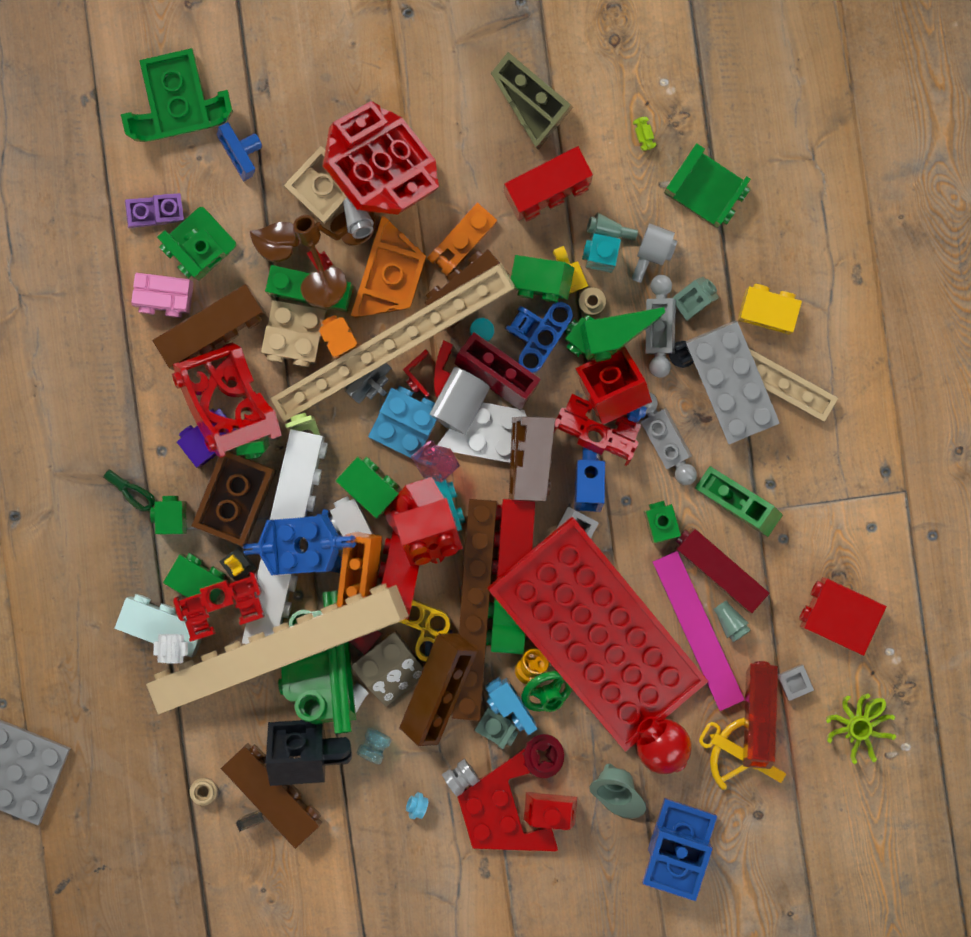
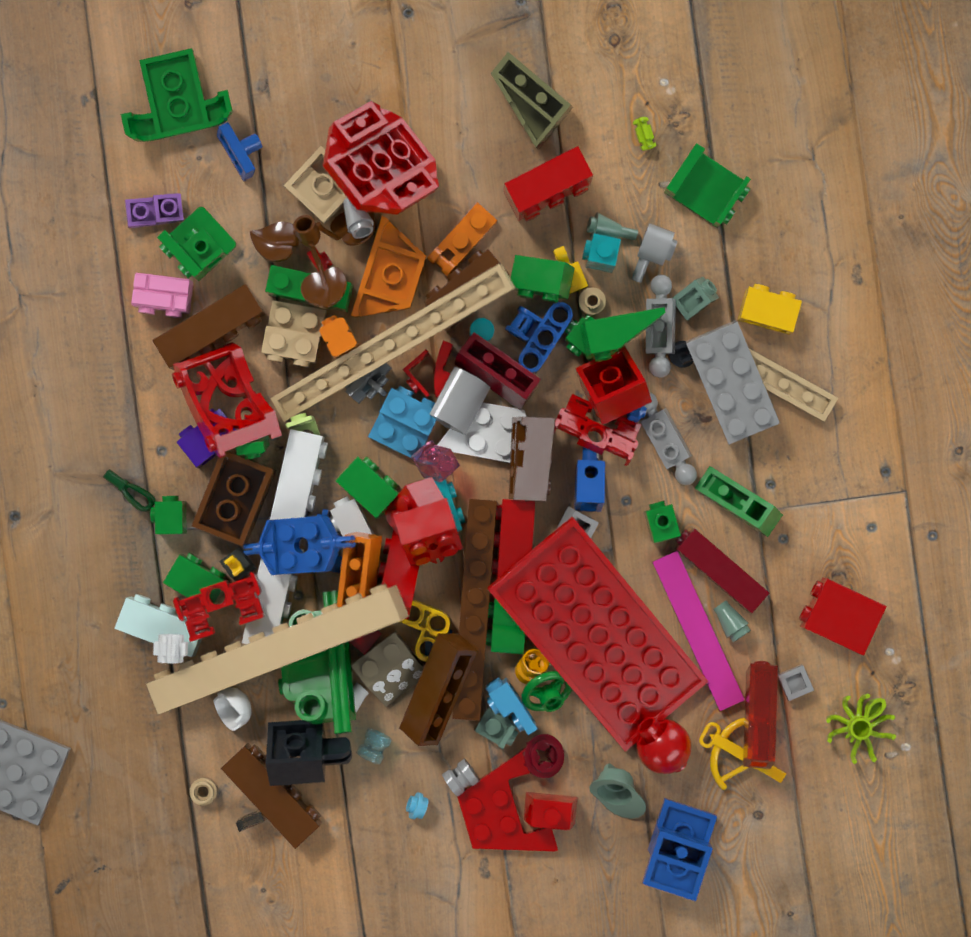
(233, 707): none -> white hair

